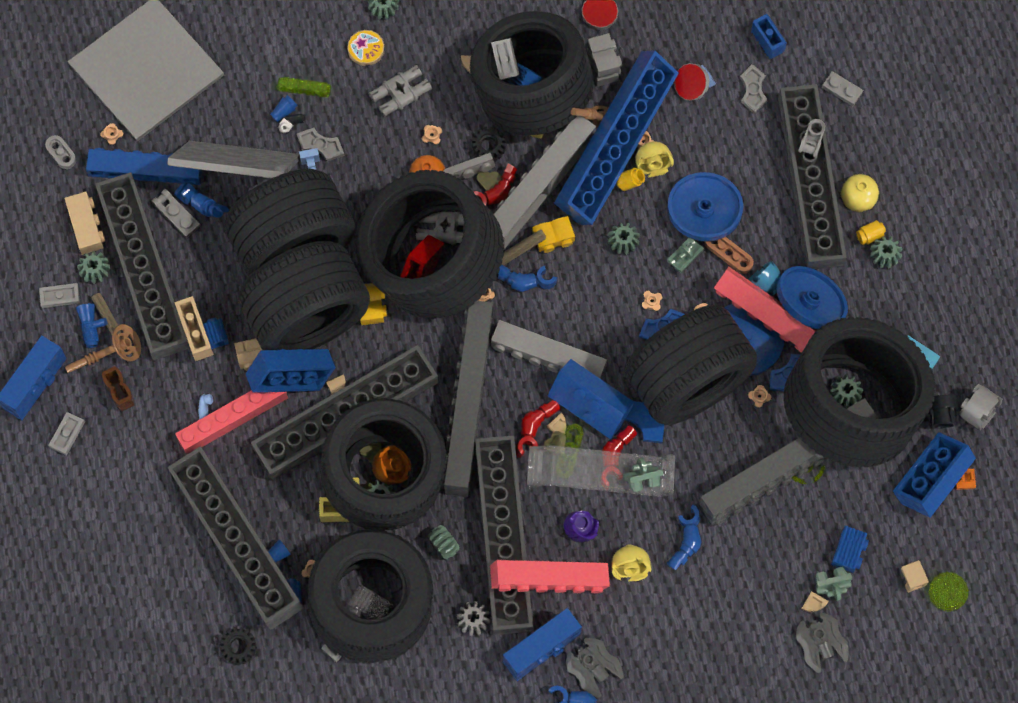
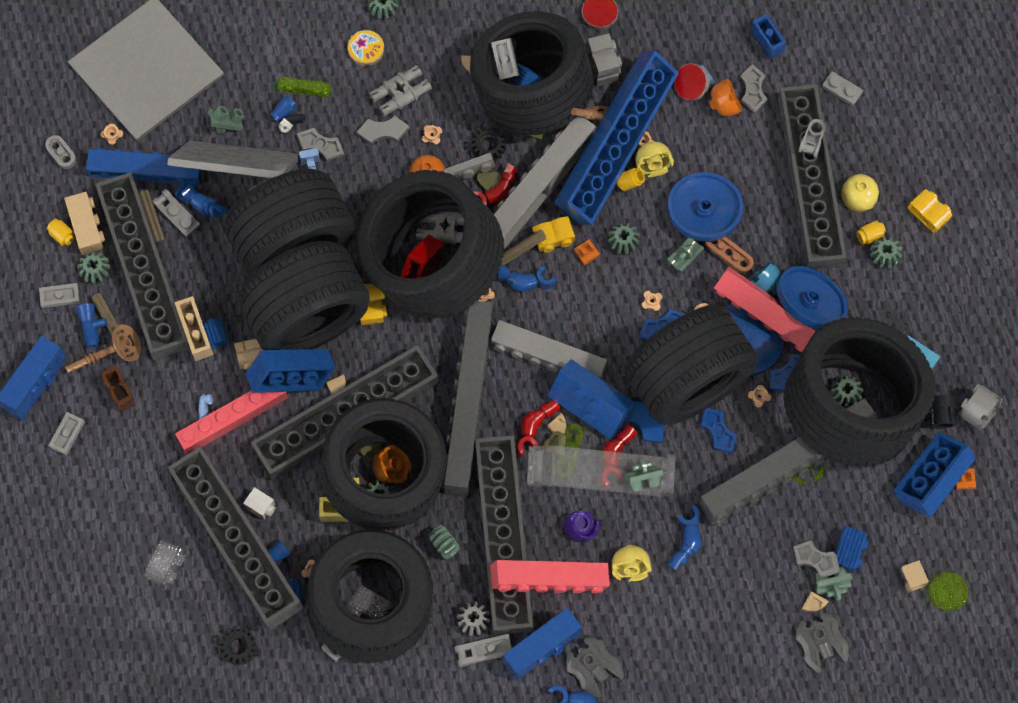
(61, 232): none -> yellow brick
(151, 216): none -> dark tan axle
(164, 563): none -> clear brick
(226, 120): none -> sand green hips
(260, 504): none -> white brick
(391, 129): none -> light grey tile
(483, 650): none -> light grey plate
(586, 252): none -> orange tile
(723, 438): none -> blue tile
(724, 99): none -> orange cylinder
(825, 563): none -> light grey tile
(930, 210): none -> yellow brick

